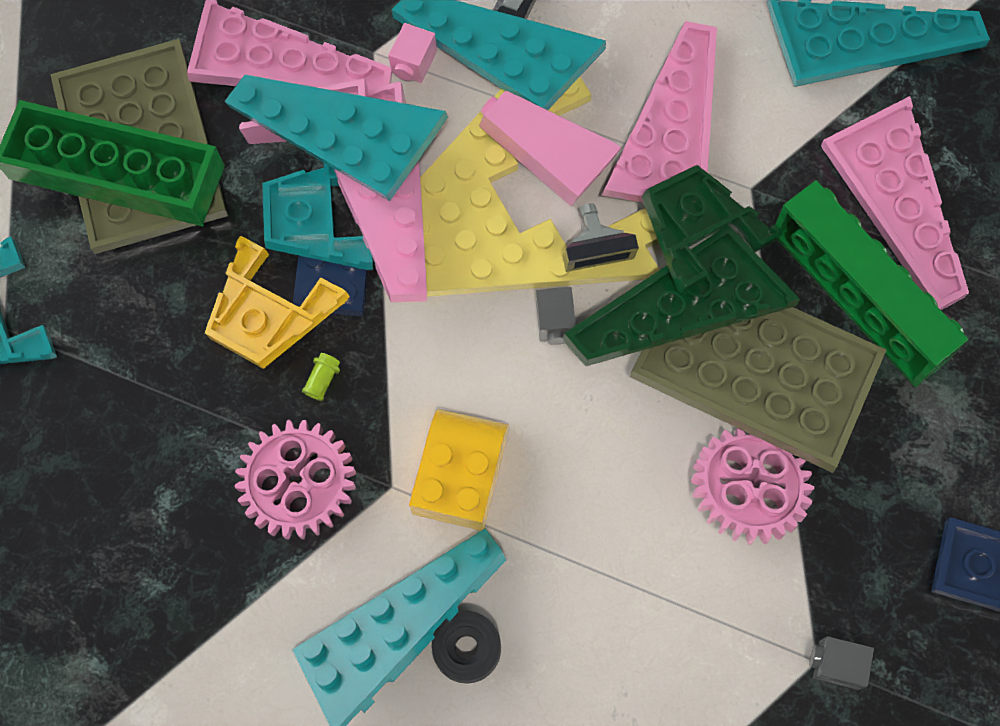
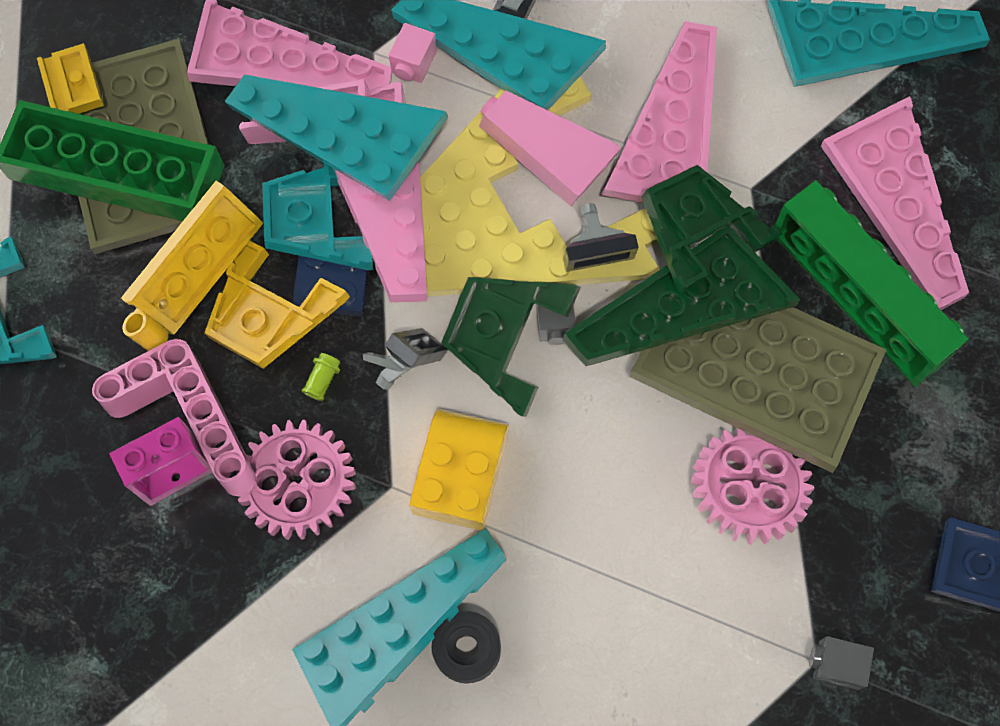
(70, 80): none -> yellow plate
(168, 376): none -> bright pink beam
(176, 453): none -> dark pink window
(188, 266): none -> yellow hinge
(407, 351): none -> black piece
(490, 325): none -> dark green wing

